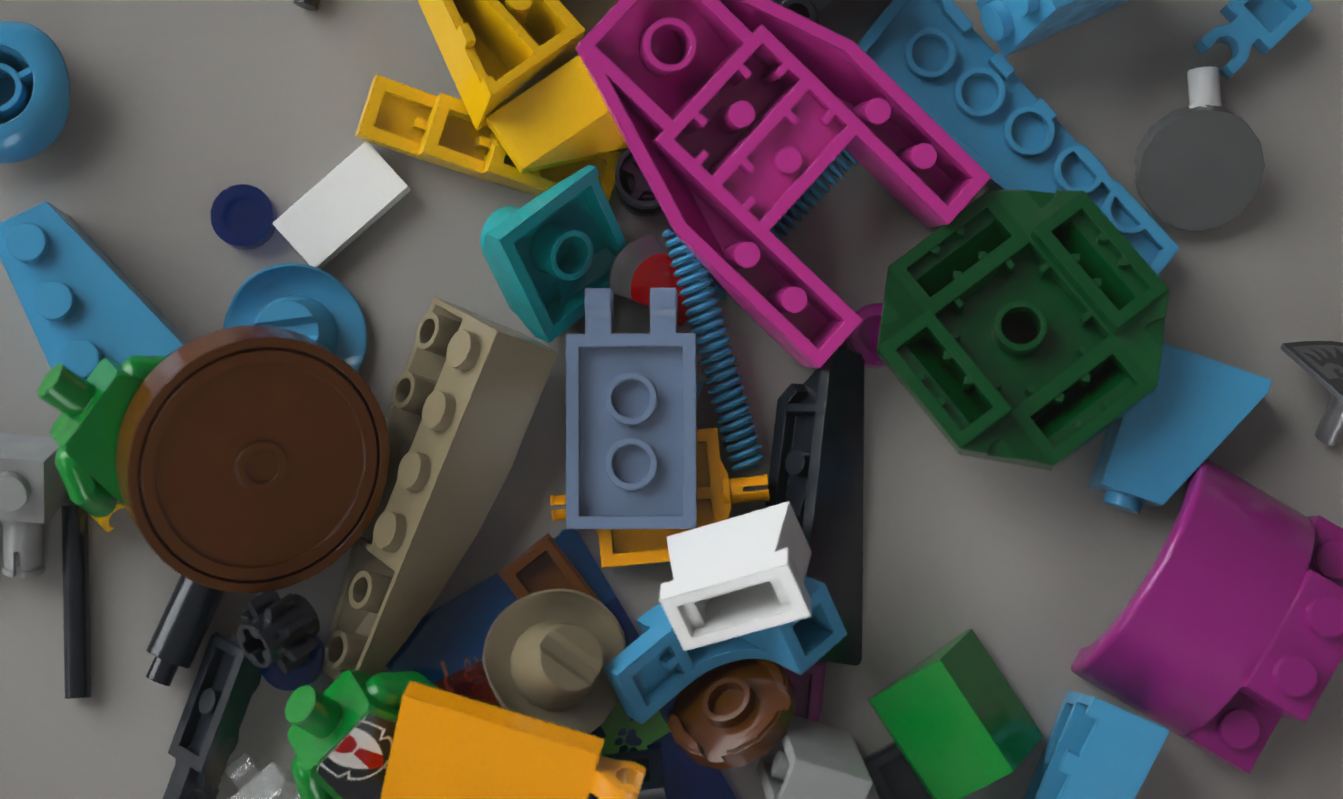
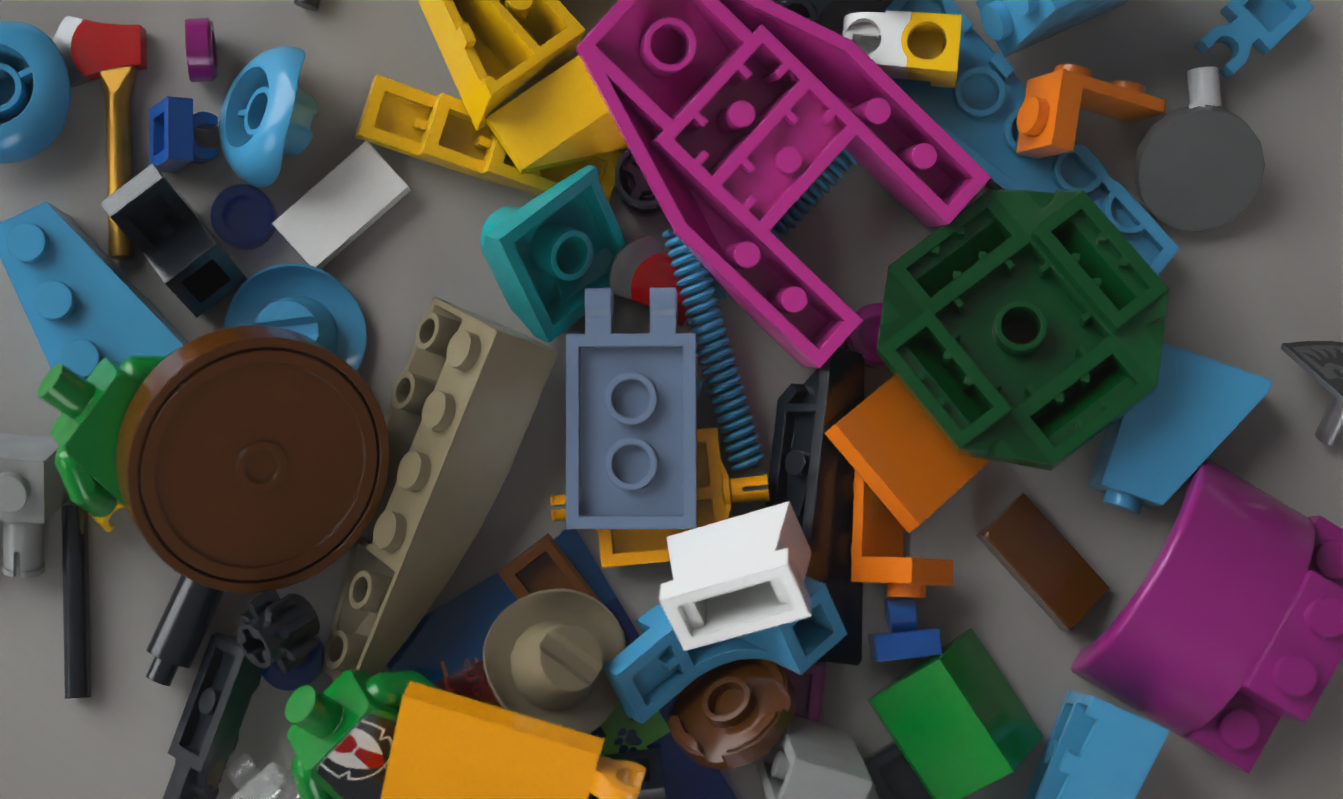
(115, 56): none -> piece
(172, 135): none -> blue tile
(174, 240): none -> black brick
(200, 49): none -> magenta tile
(266, 116): none -> dark azure hat
(879, 550): none -> orange bracket
(902, 454): none -> orange tile
(903, 636): none -> blue tile
(909, 43): none -> leg
(1043, 562): none -> reddish brown slope
(1053, 103): none -> orange bracket

